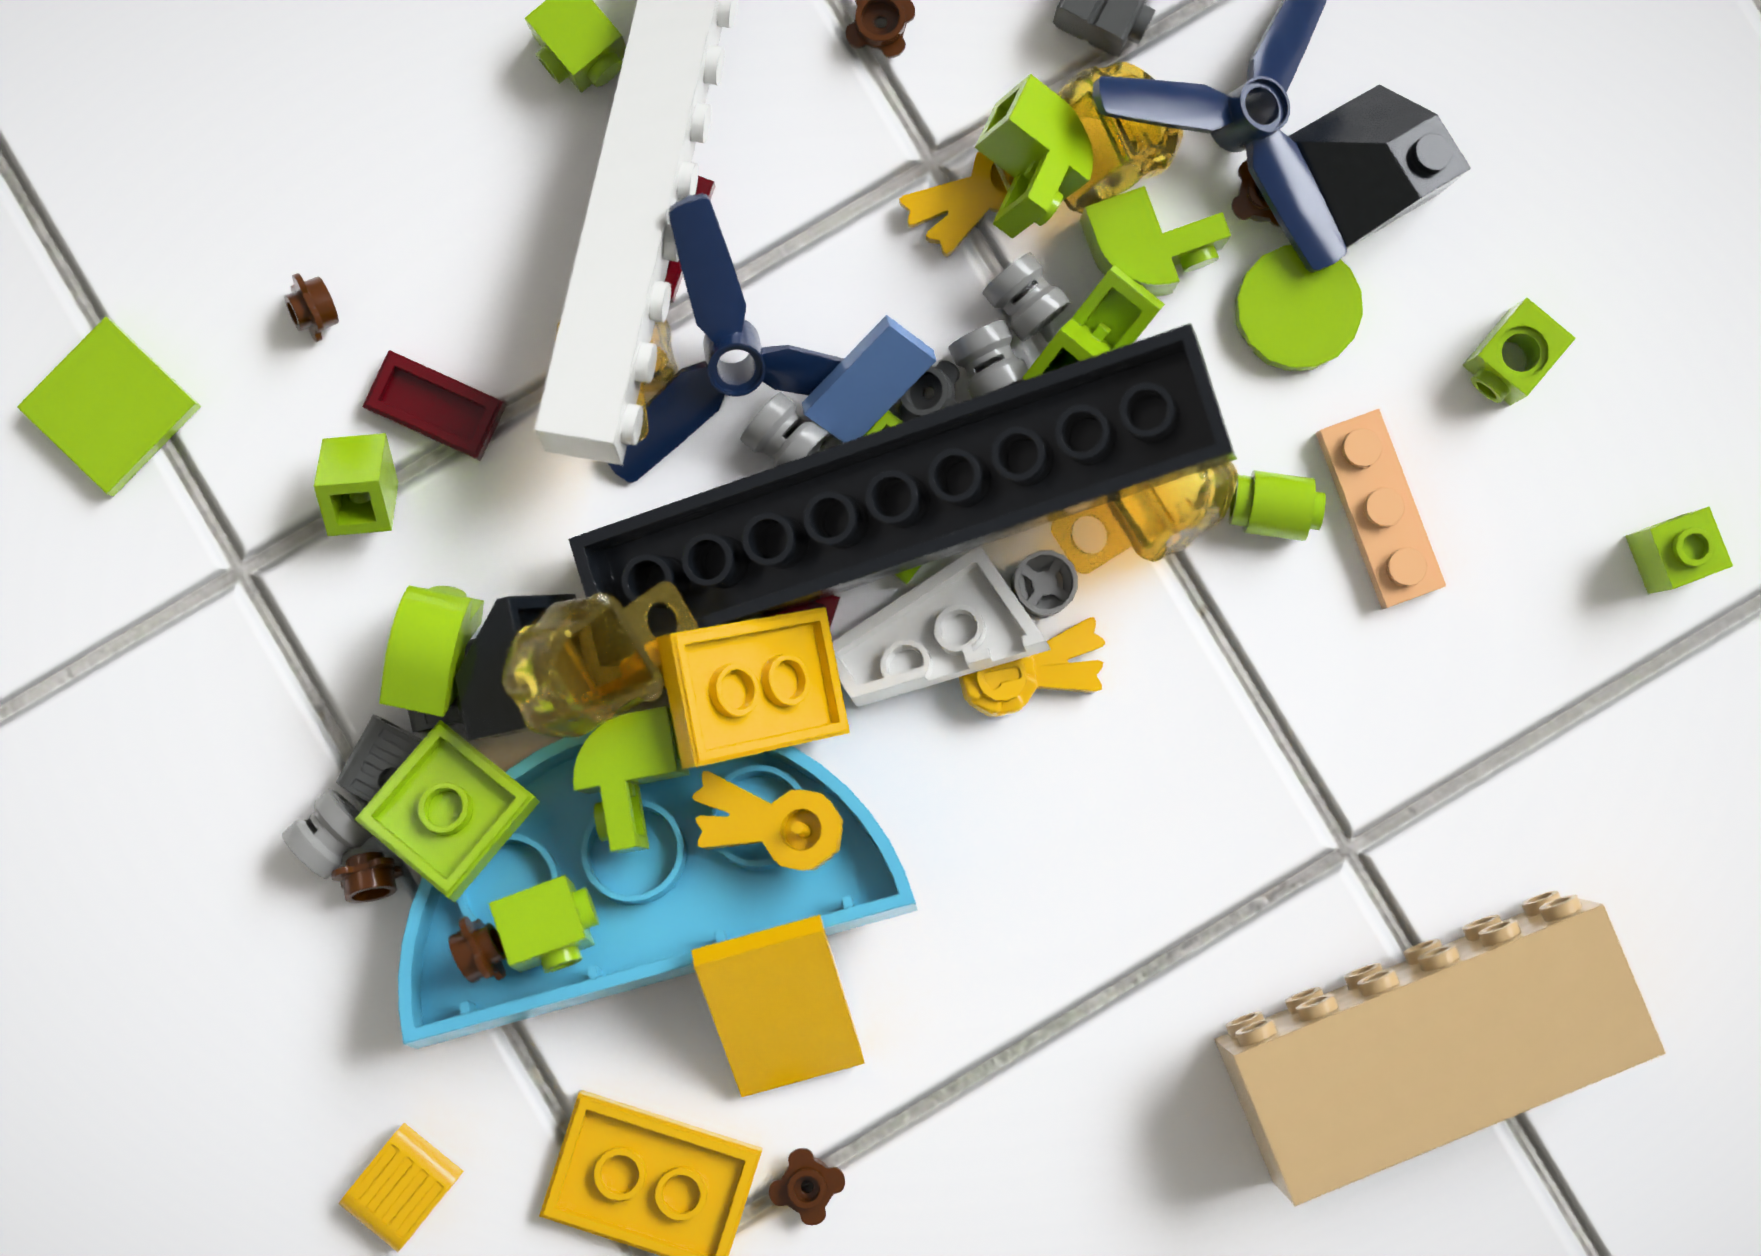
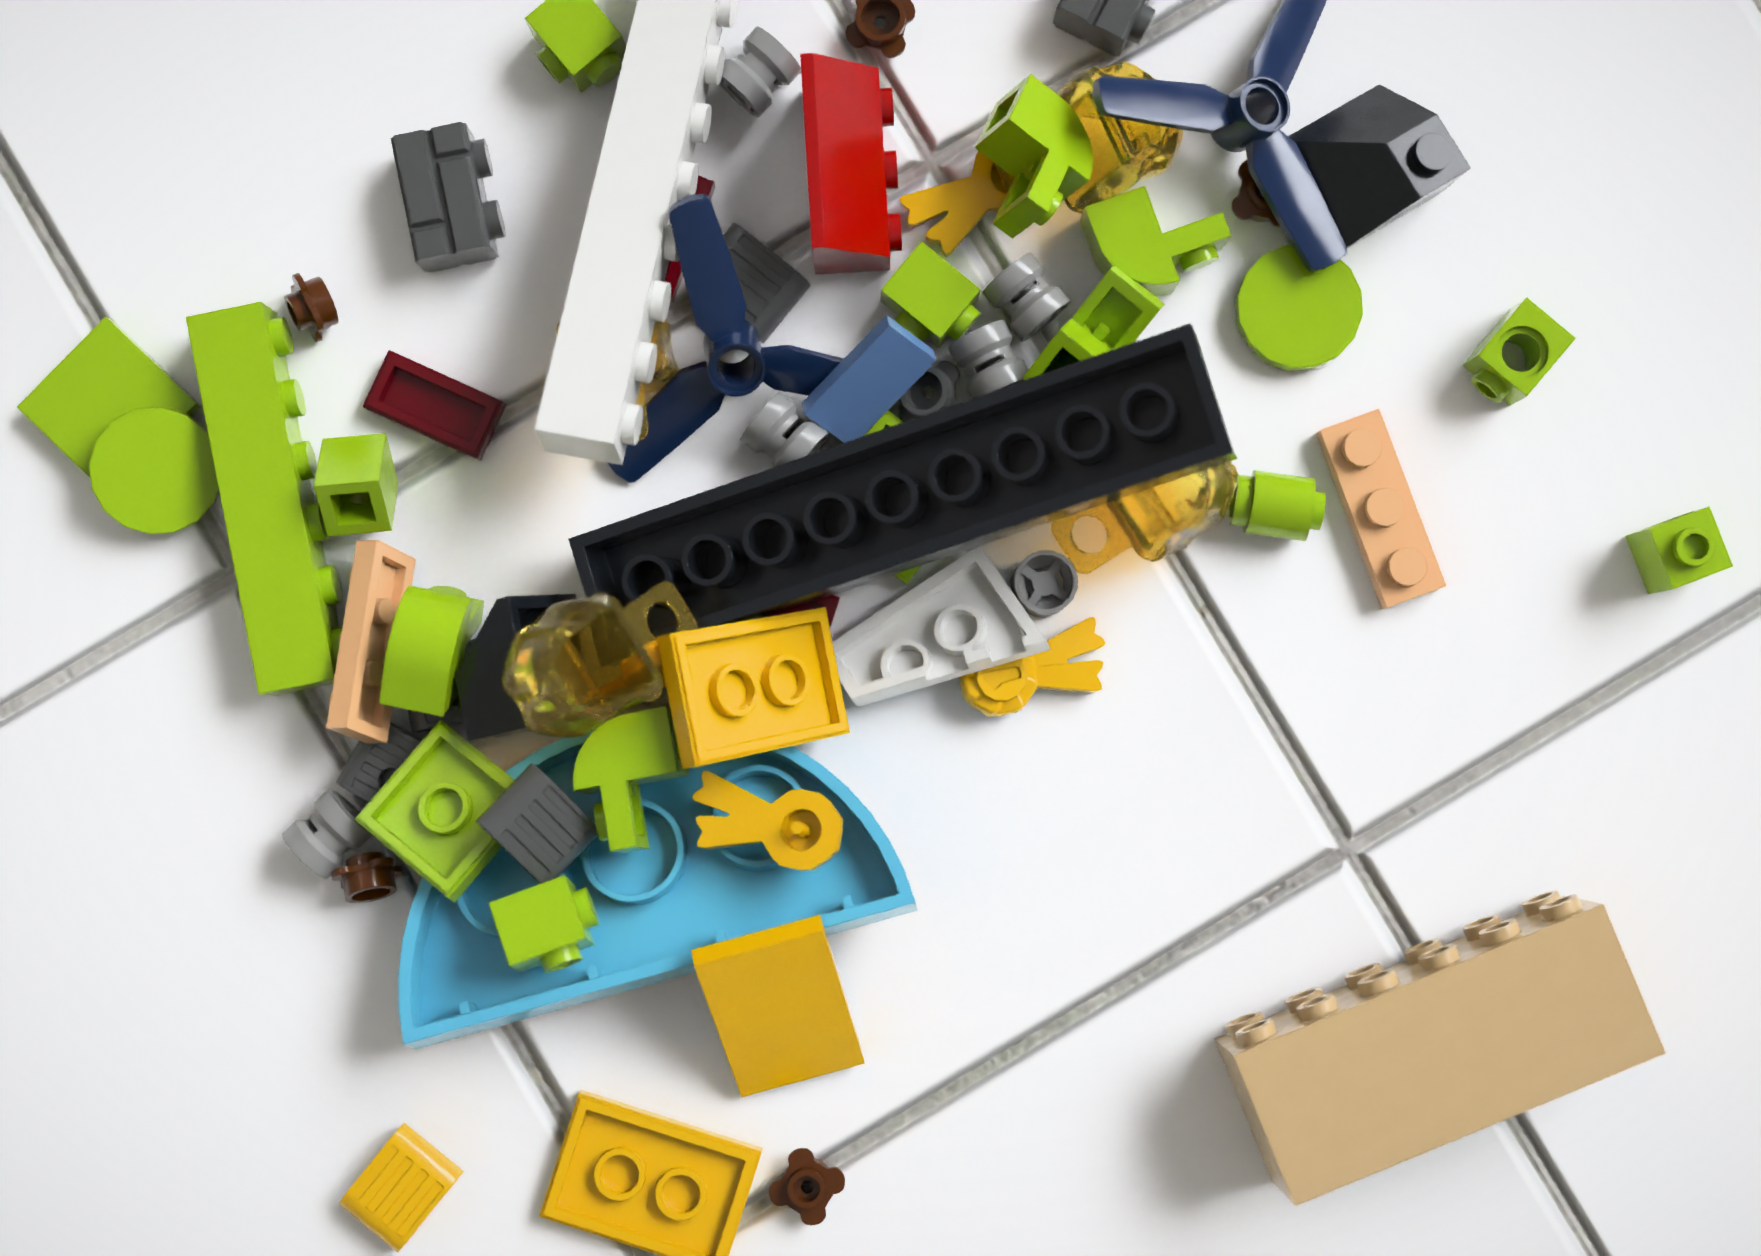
(154, 470): none -> lime tile
(268, 495): none -> lime brick
(374, 593): none -> light nougat plate
(447, 196): none -> dark grey brick
(477, 950): reddish brown plate -> none
(538, 825): none -> dark grey piece
(753, 76): none -> light grey wheel
(766, 281): none -> dark grey piece
(848, 165): none -> red slope
(931, 297): none -> lime brick

